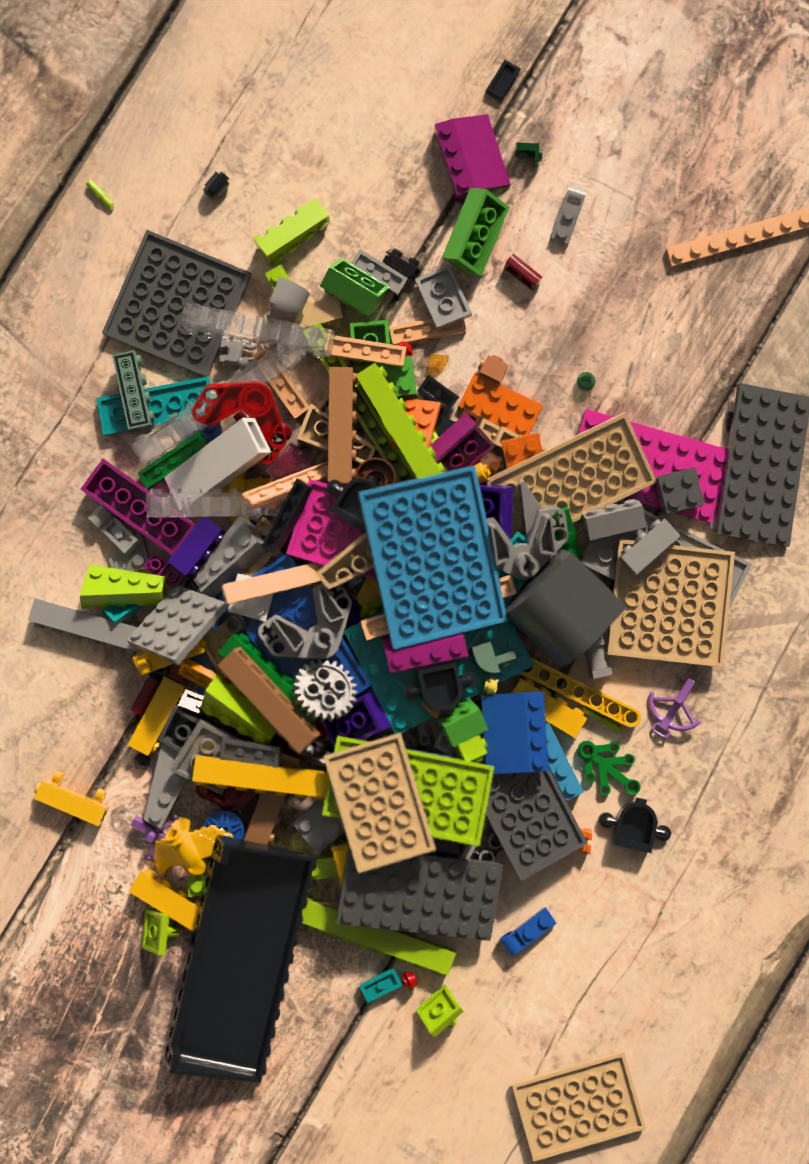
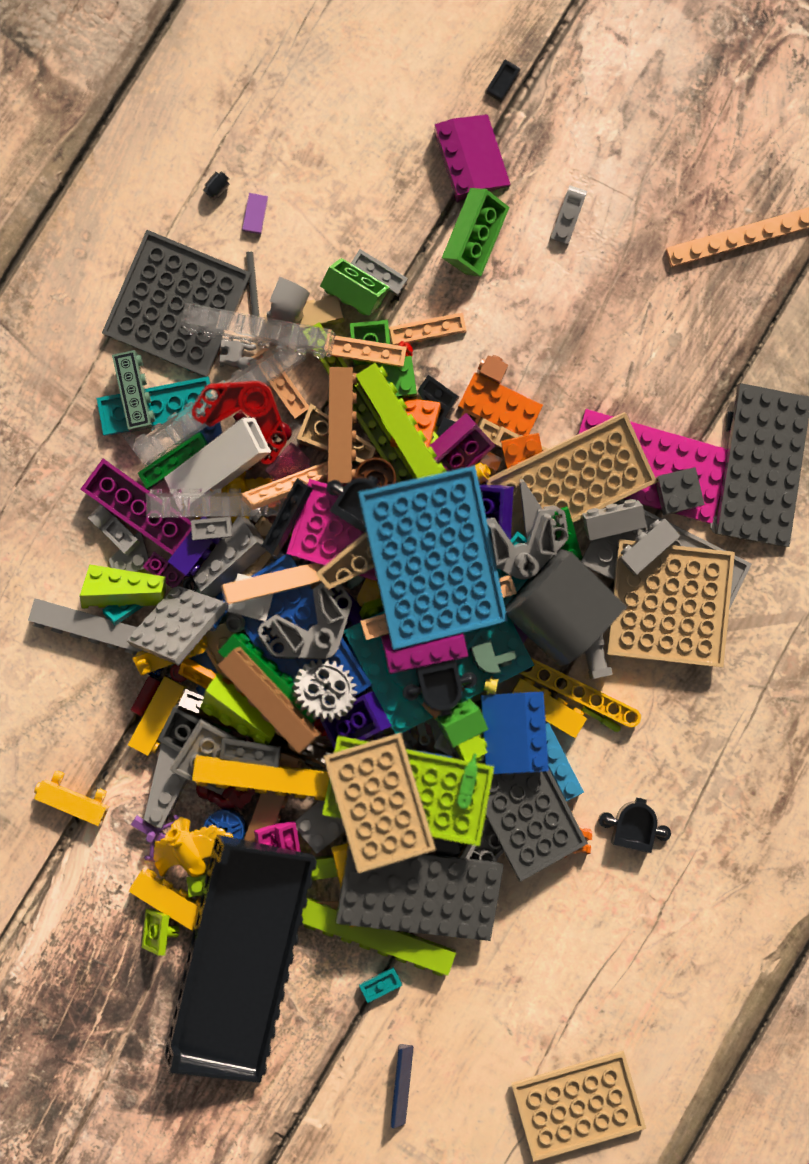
(100, 194): lime piece -> none
(147, 759): black hinge -> none
(211, 528): none -> light grey plate
(252, 284): none -> dark grey piece
(255, 213): none -> medium lavender tile
(273, 275): lime brick -> none
(279, 835): none -> dark pink slope
(292, 232): lime wedge -> none
(402, 1085): none -> dark blue slope
(409, 265): black hinge -> none
(409, 981): red plate -> none
(437, 362): clear yellow tile -> none
(440, 1011): lime tile -> none
(443, 297): light grey plate -> none
(468, 783): none -> bright green piece
(523, 272): dark red brick -> none
(526, 150): dark green bracket -> none
(527, 932): blue plate -> none
(586, 381): clear green plate -> none
(605, 766): green plant -> none
(678, 702): medium lavender piece -> none

